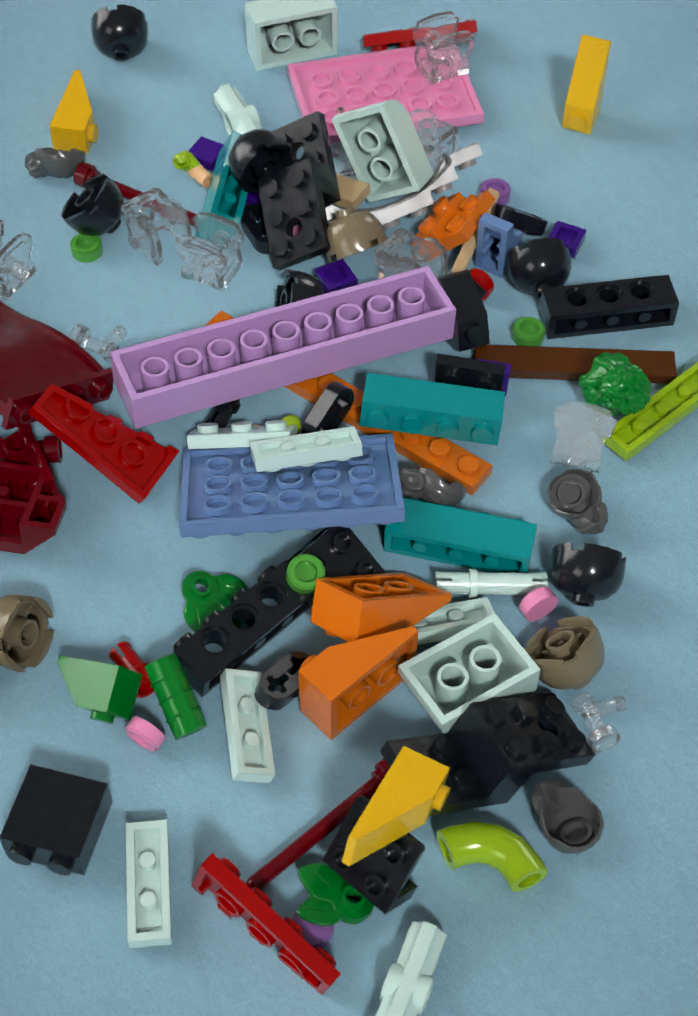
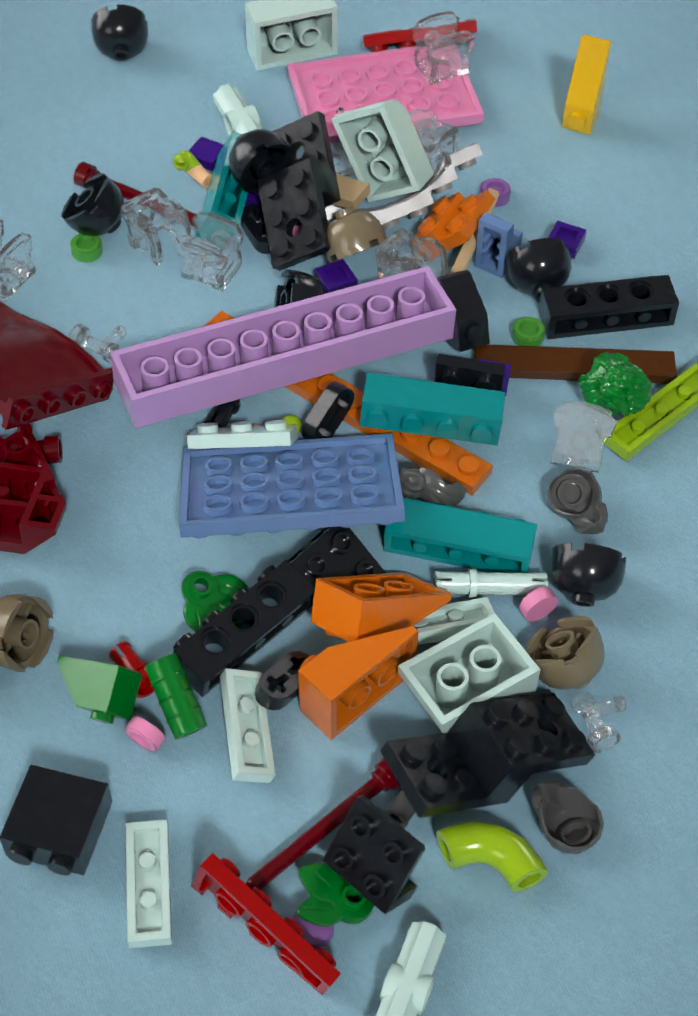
(53, 162): dark grey hair -> none
(73, 119): yellow slope -> none
(116, 451): red wing -> none
(303, 572): bright green tile -> none
(306, 449): light aqua plate -> none
(399, 804): yellow slope -> none
(483, 283): red tile -> none
(521, 219): black beam -> none

